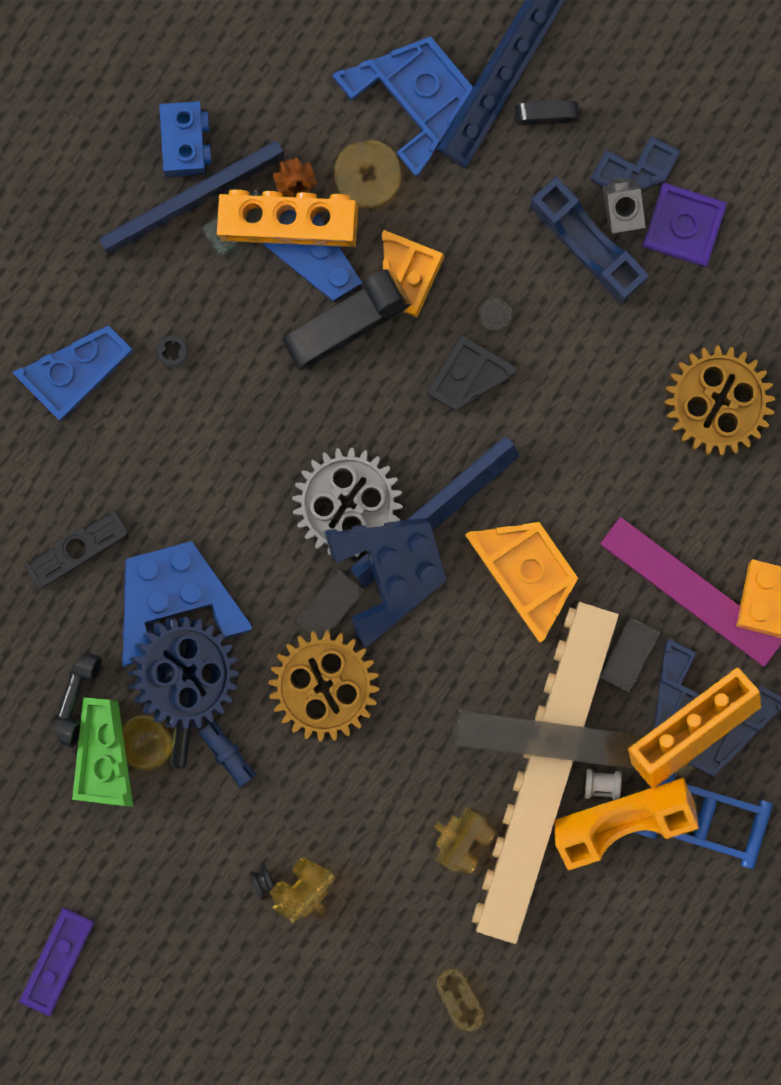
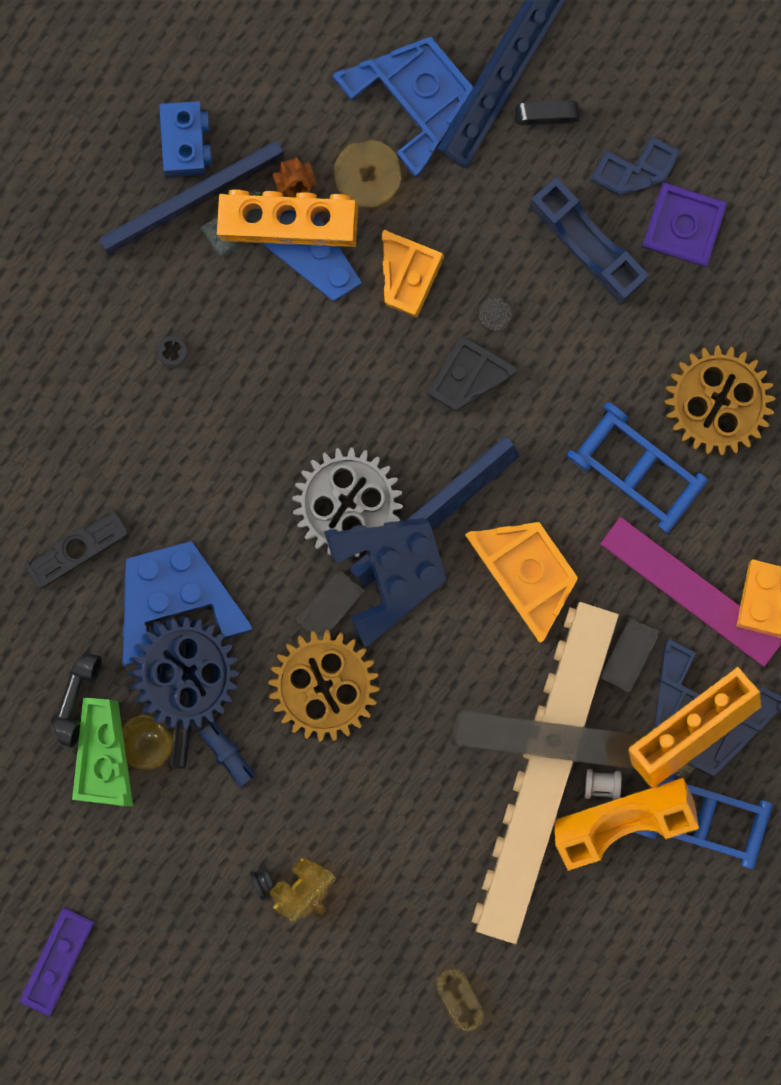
(75, 371): blue wing -> none
(347, 321): black beam -> none
(457, 839): clear yellow hips -> none
(617, 418): none -> blue piece
(629, 218): flat silver brick -> none

